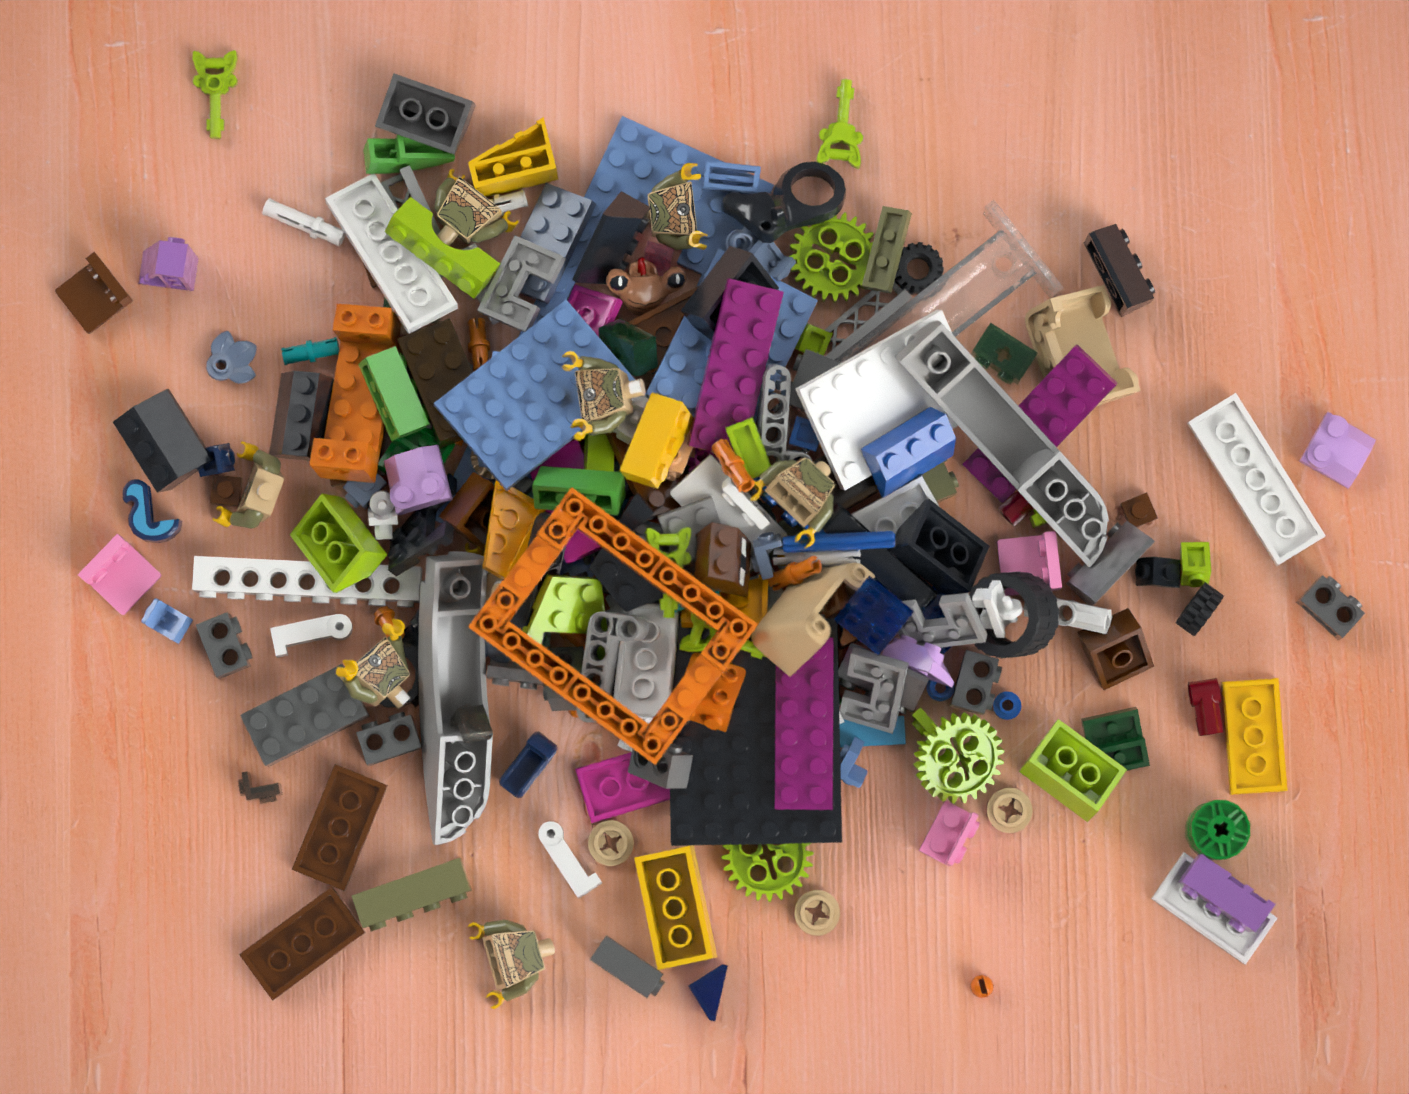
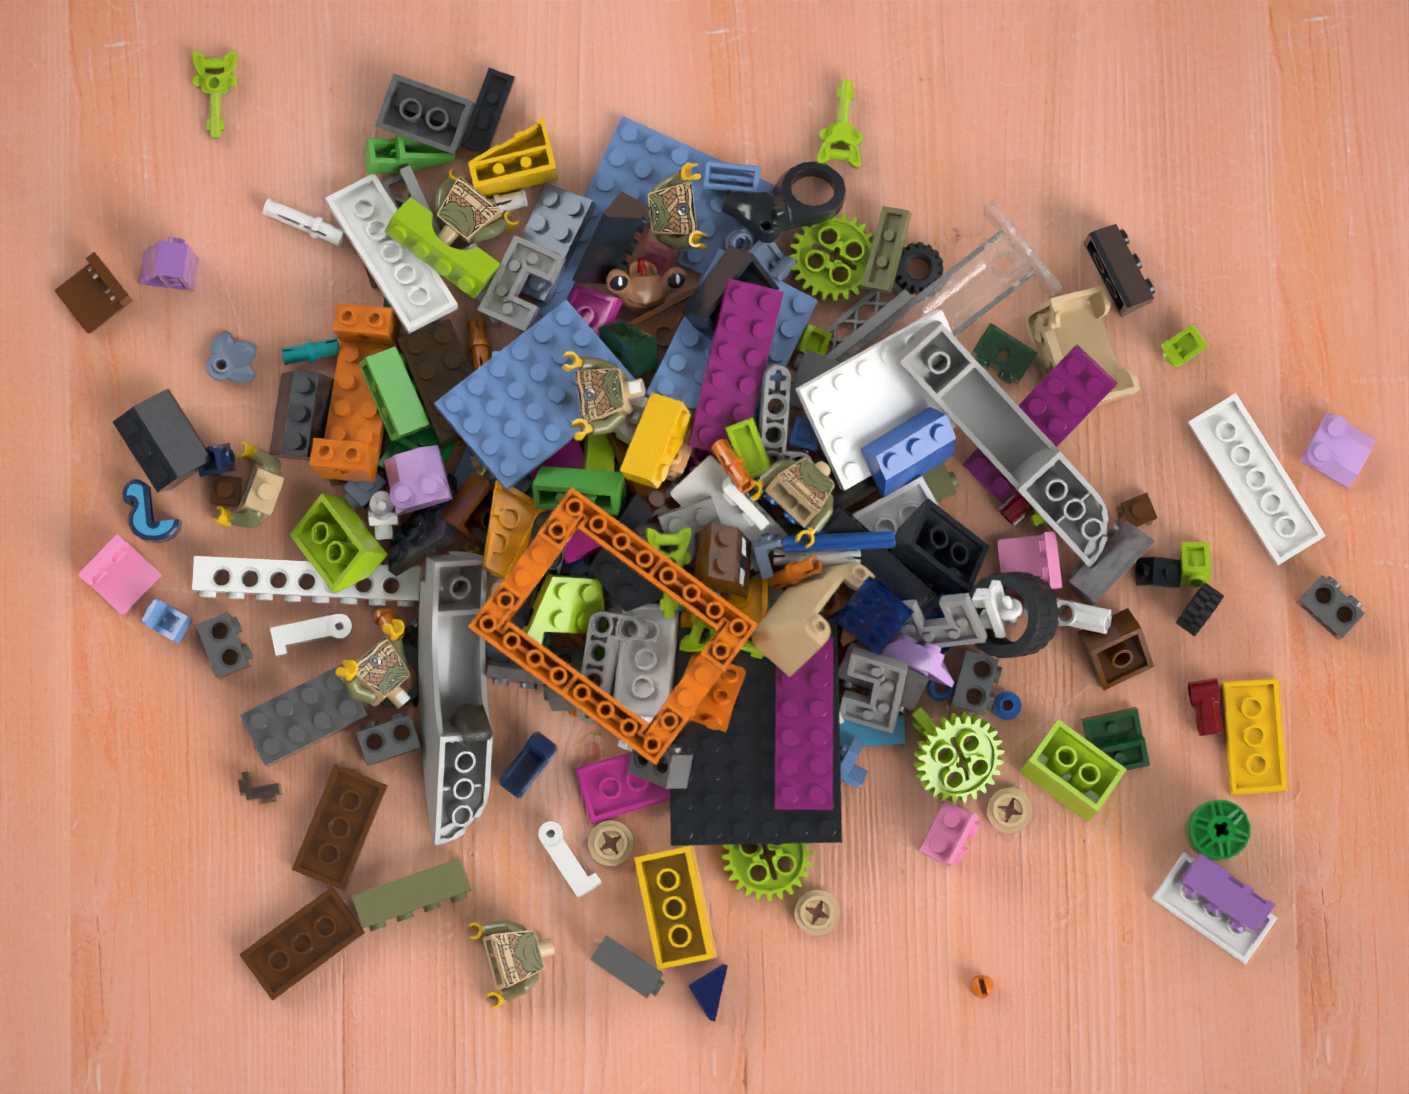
(487, 111): none -> black plate
(1184, 346): none -> lime bracket

